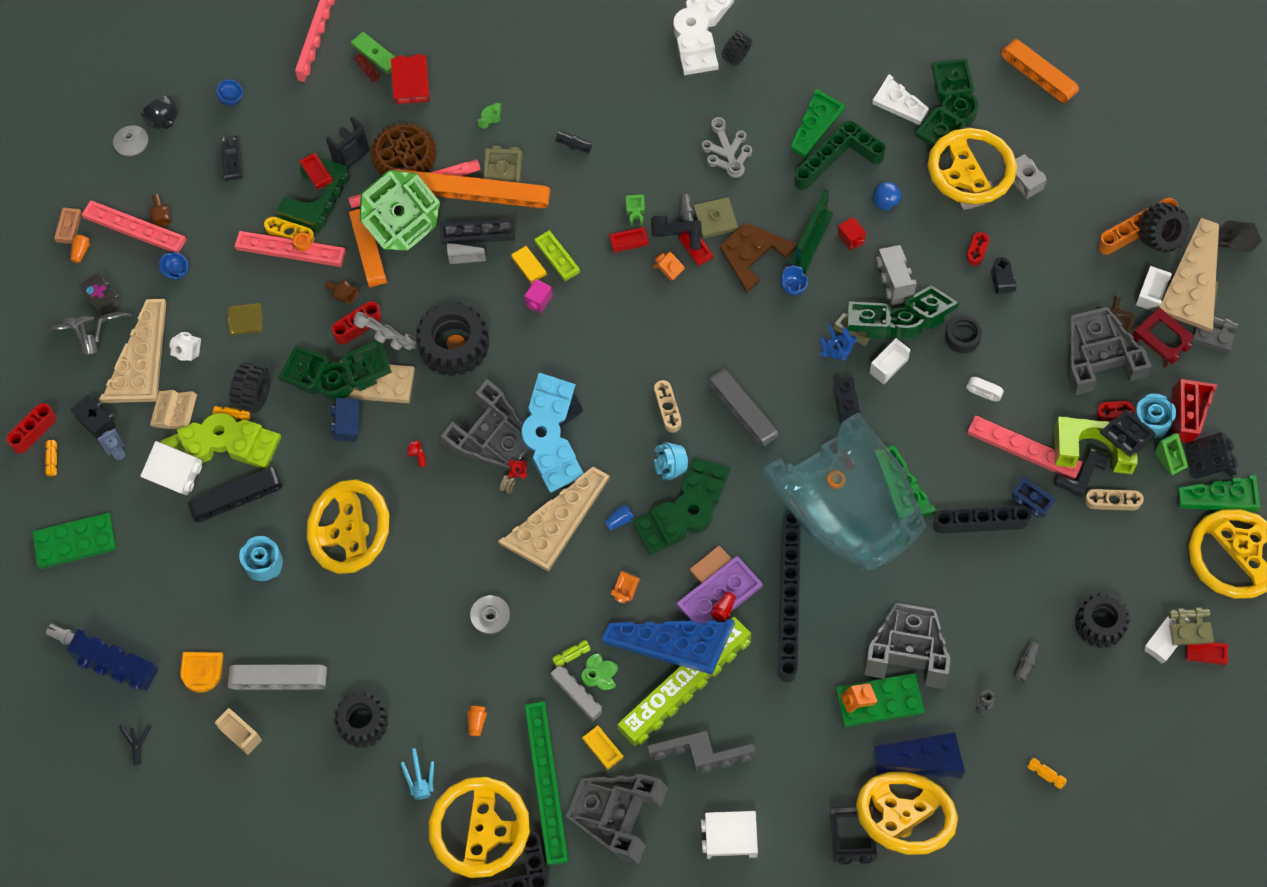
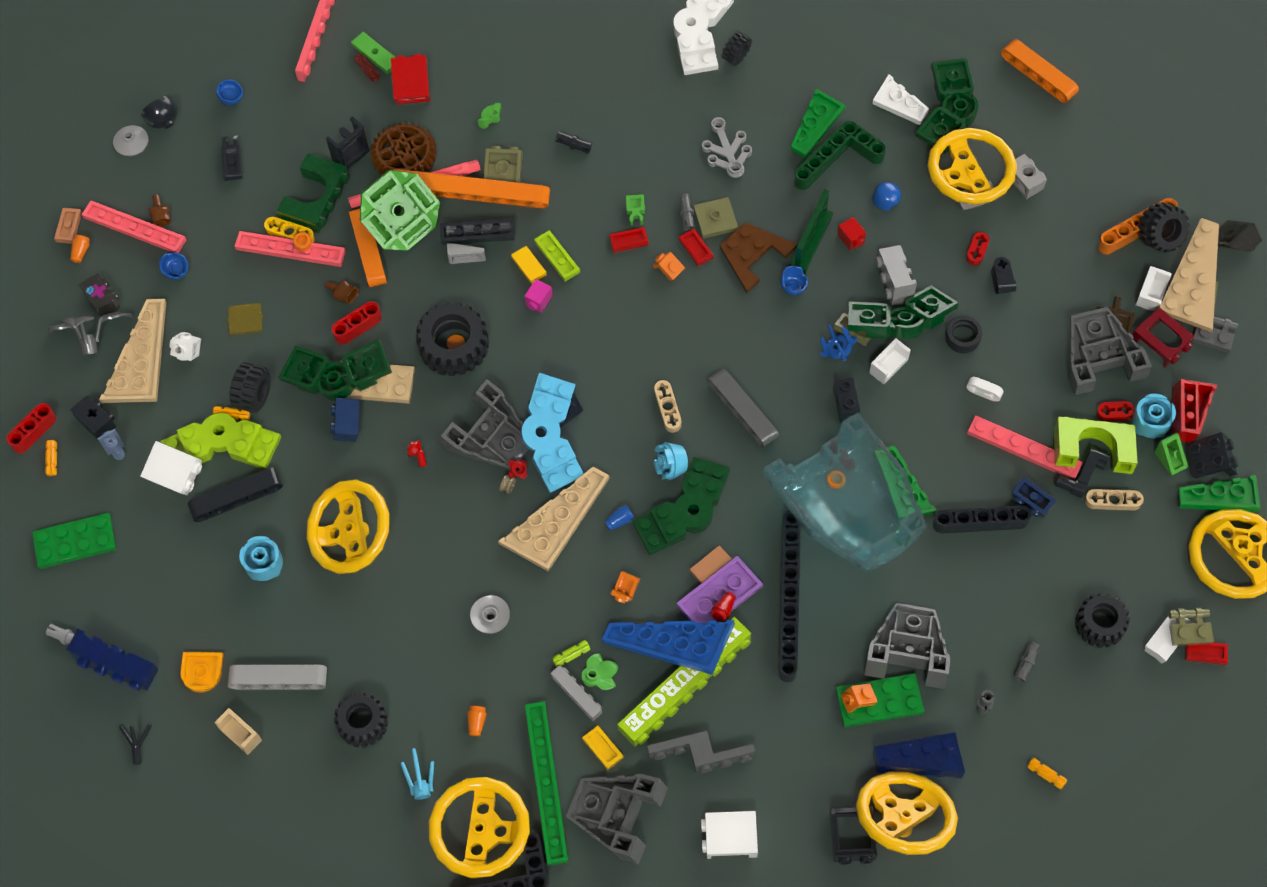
(173, 409): tan slope -> none
(316, 171): red tile -> none
(385, 332): light grey plant -> none
(660, 228): black beam -> none
(1128, 433): black slope -> none

